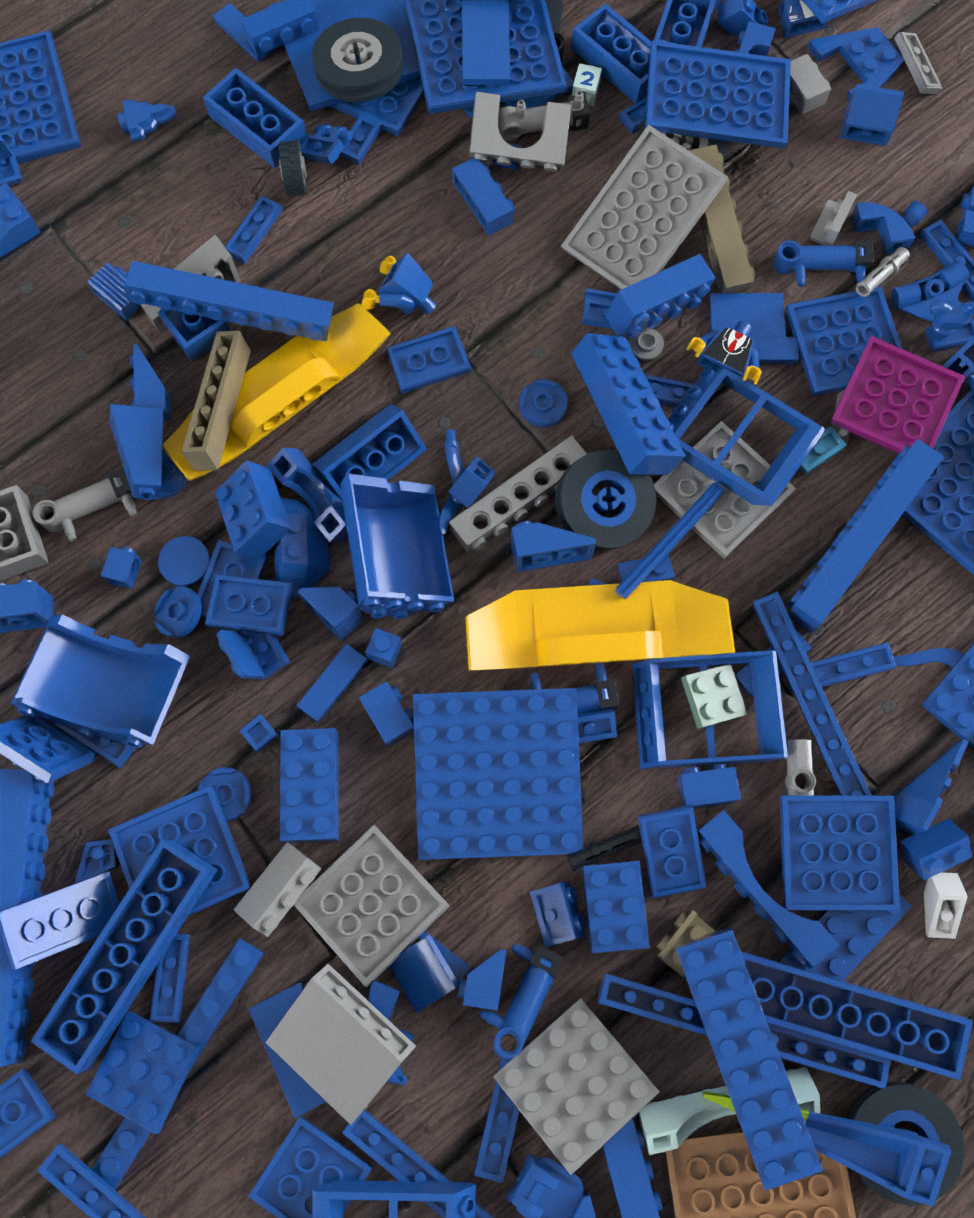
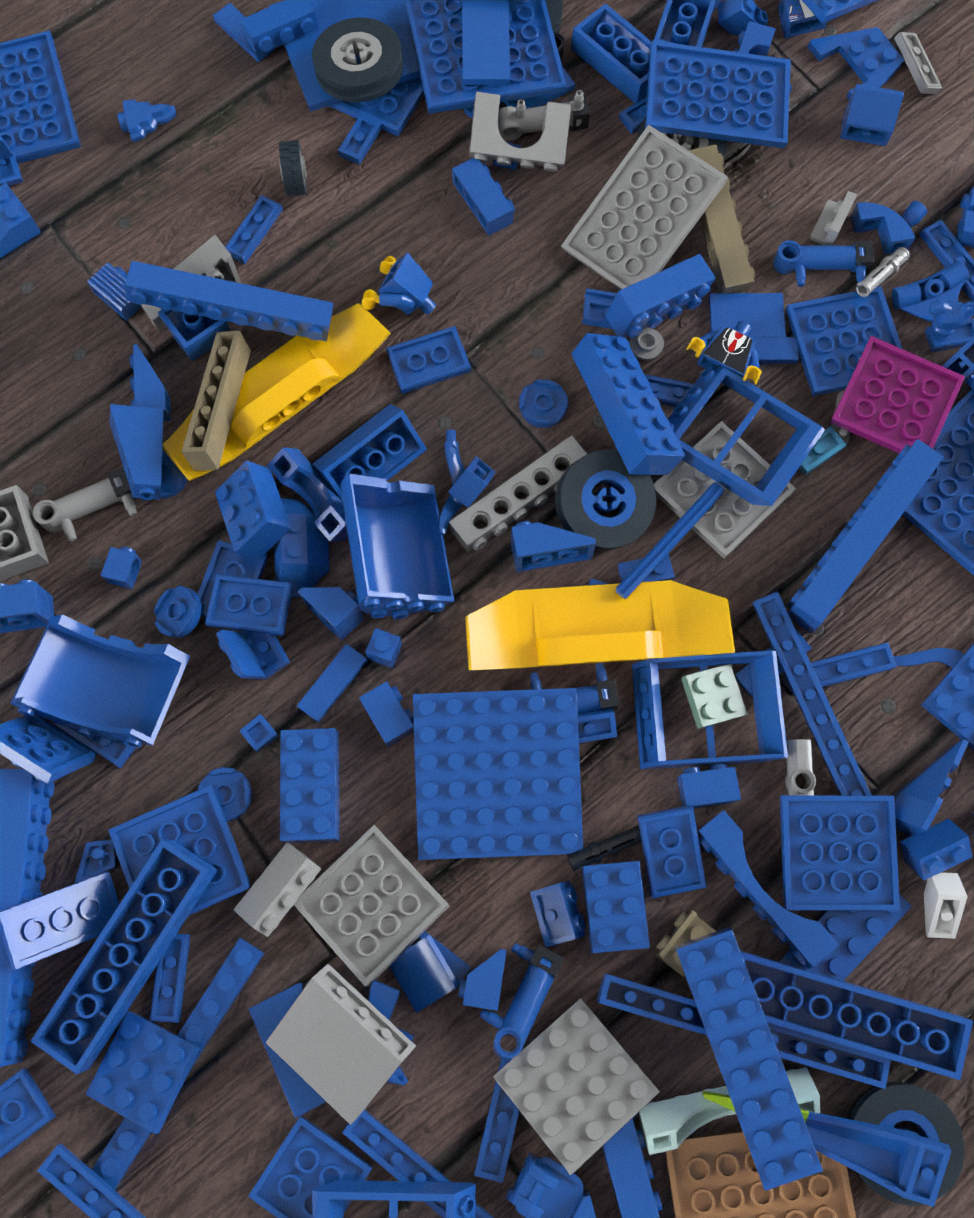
(184, 561): blue tile -> none
(253, 116): blue brick -> none
(325, 143): blue plate -> none
(587, 81): light aqua brick -> none
(808, 85): light grey brick -> none

